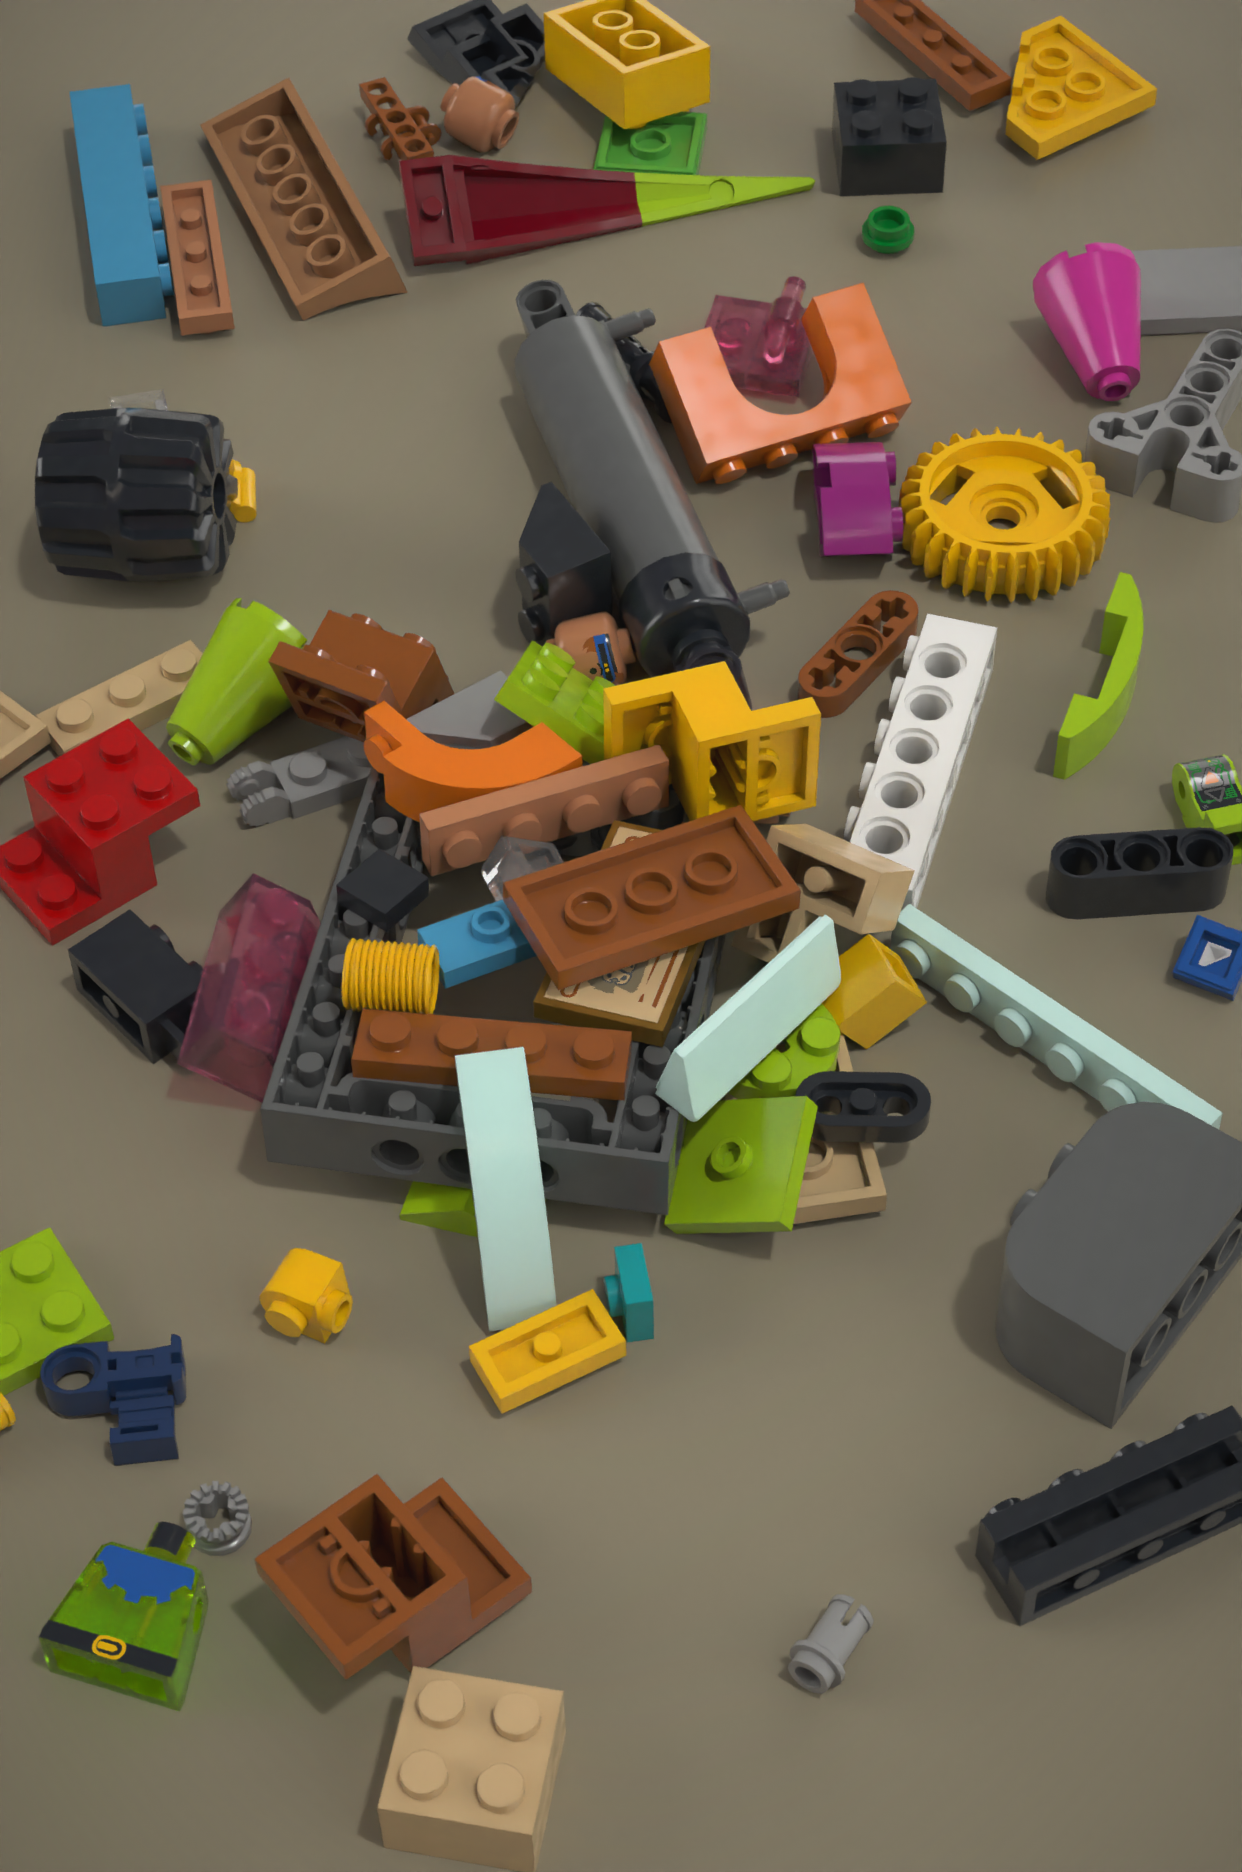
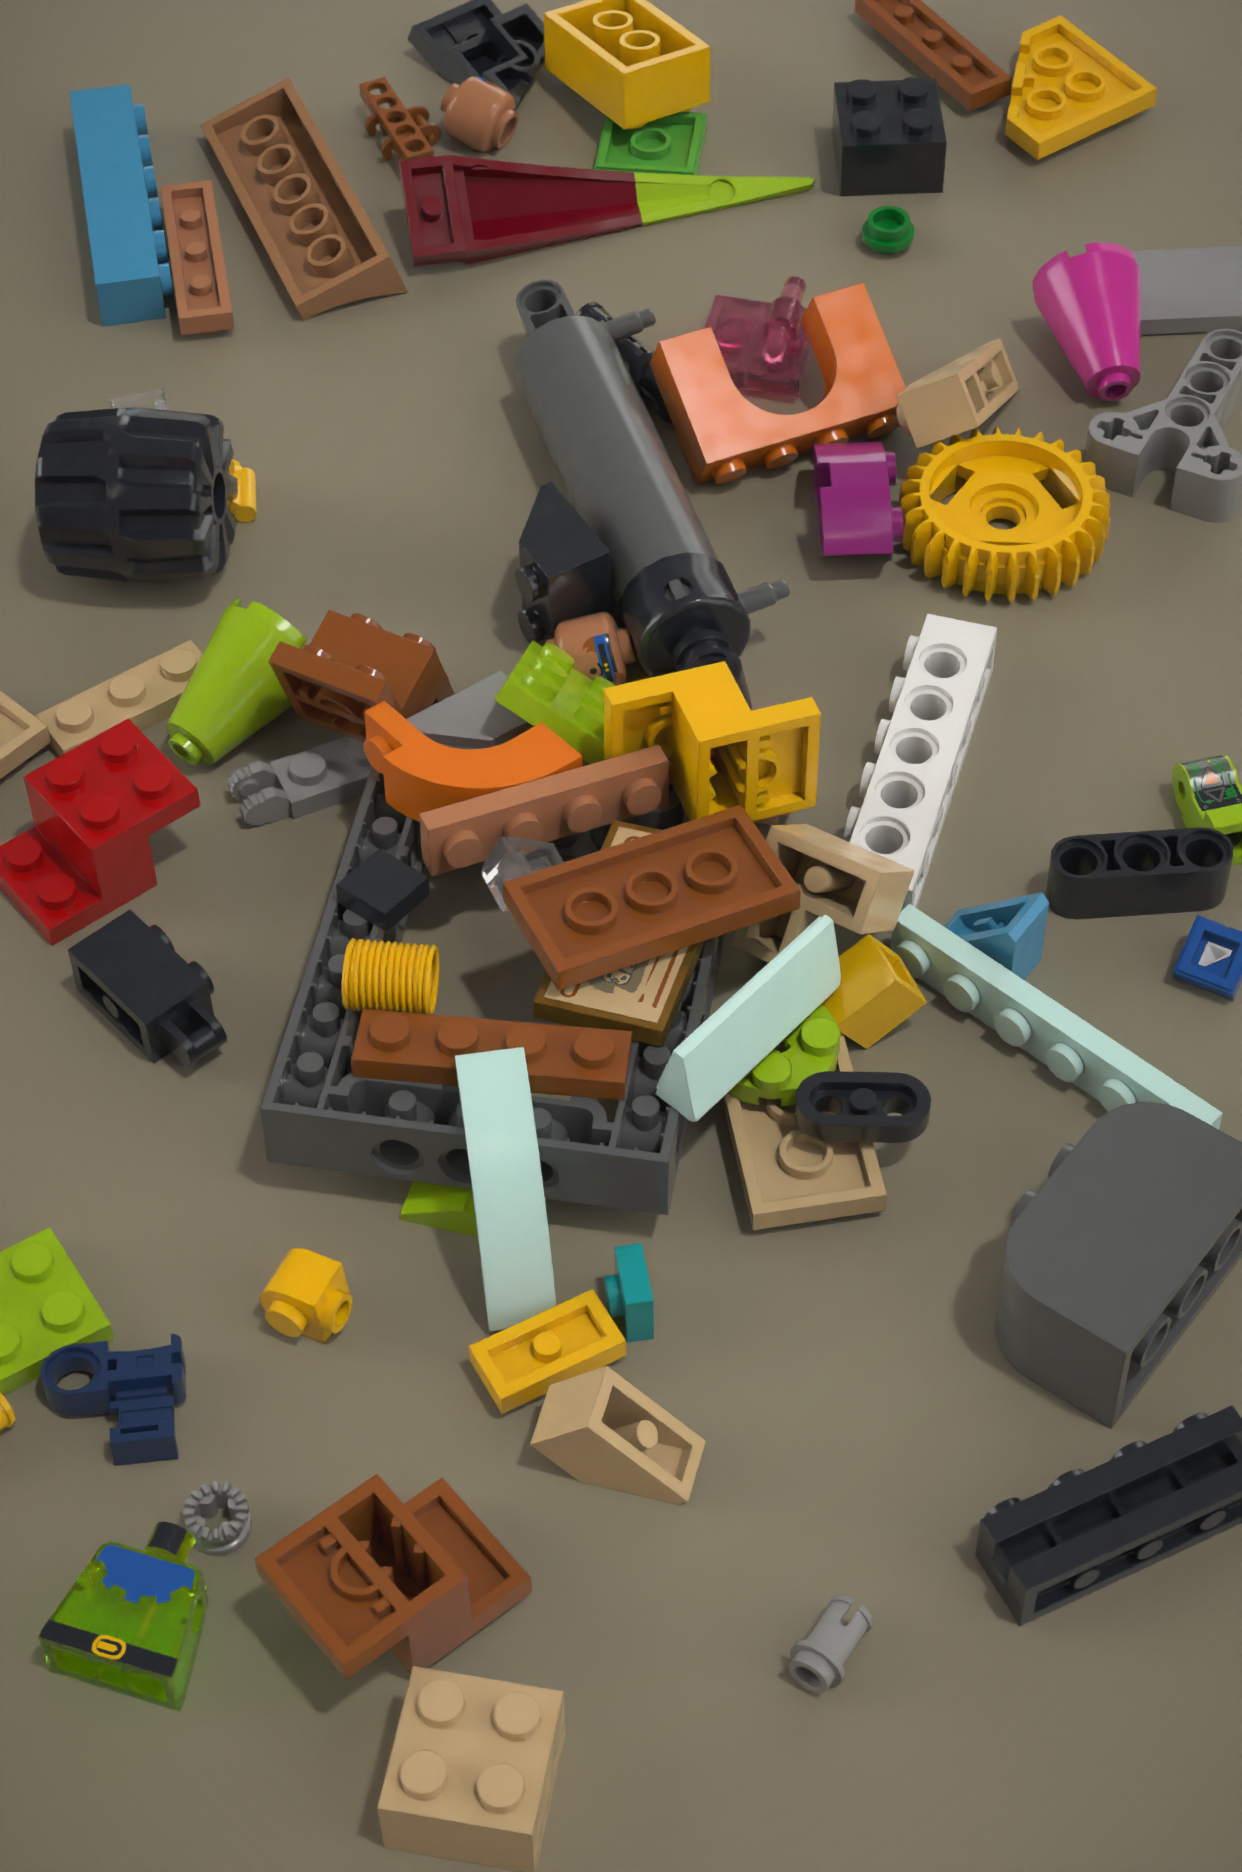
(249, 986): clear pink slope -> none
(476, 943): dark azure plate -> none
(617, 1437): none -> tan slope
(742, 1166): lime plate -> none
(861, 630): dark orange beam -> none
(957, 395): none -> tan slope
(1006, 930): none -> dark azure slope
(1094, 721): lime slope -> none

